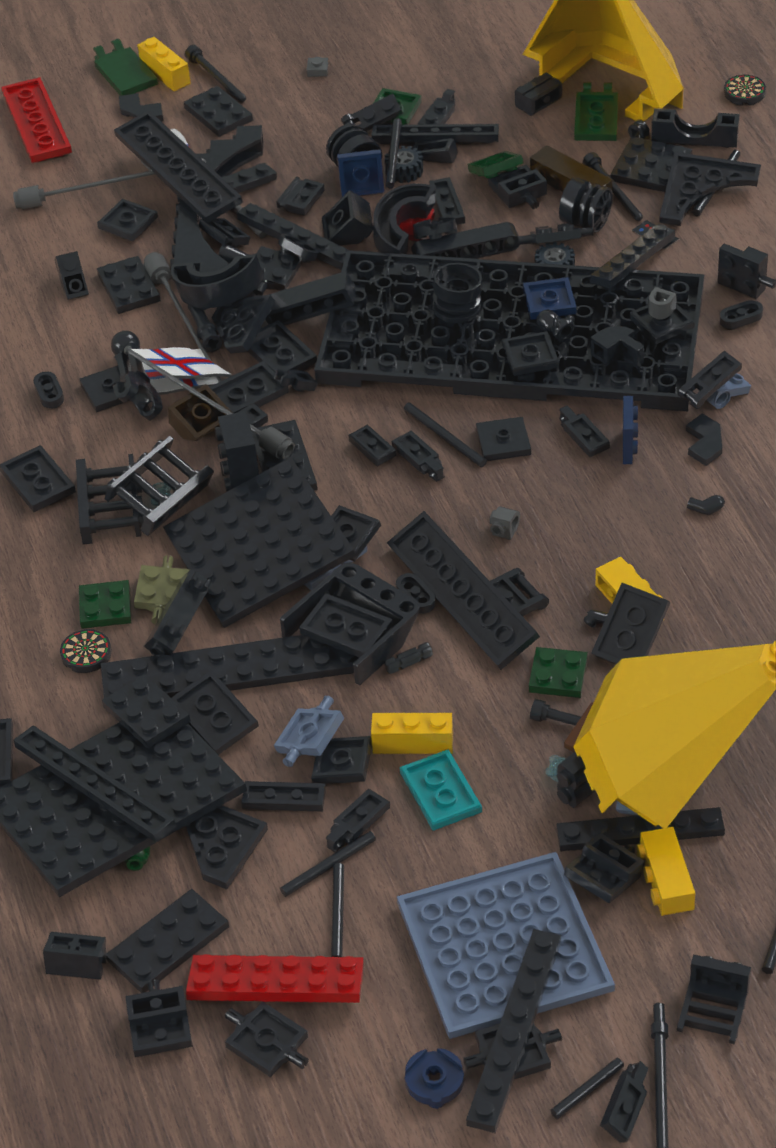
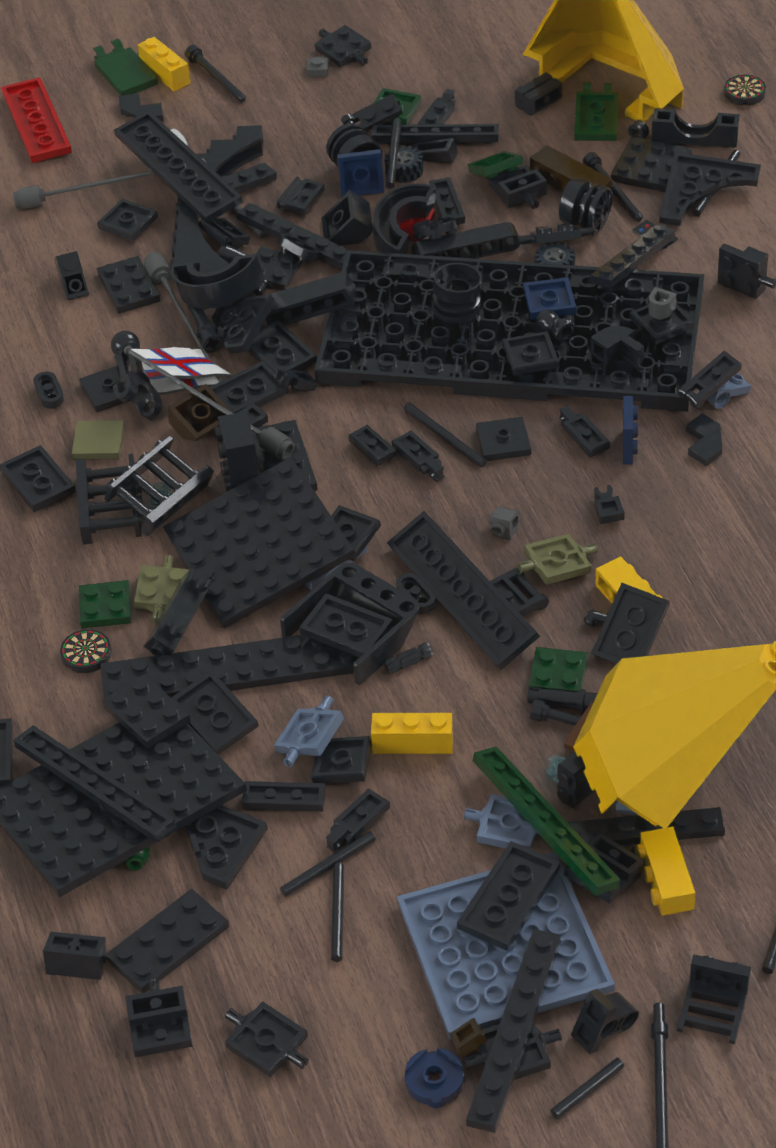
(98, 439): none -> olive tile
(218, 111): black plate -> none
(275, 978): red plate -> none
(343, 46): none -> black plate
(440, 789): teal tile -> none
(468, 1037): none -> dark brown tile
(501, 824): none -> sand blue plate
(508, 895): none -> black plate
(546, 821): none -> dark green plate
(557, 558): none -> olive plate
(561, 698): none -> black pin
(602, 1018): none -> black tile
(608, 507): none -> black plate
(625, 1102): black hinge -> none
(706, 506): black arm -> none
(741, 314): black plate -> none

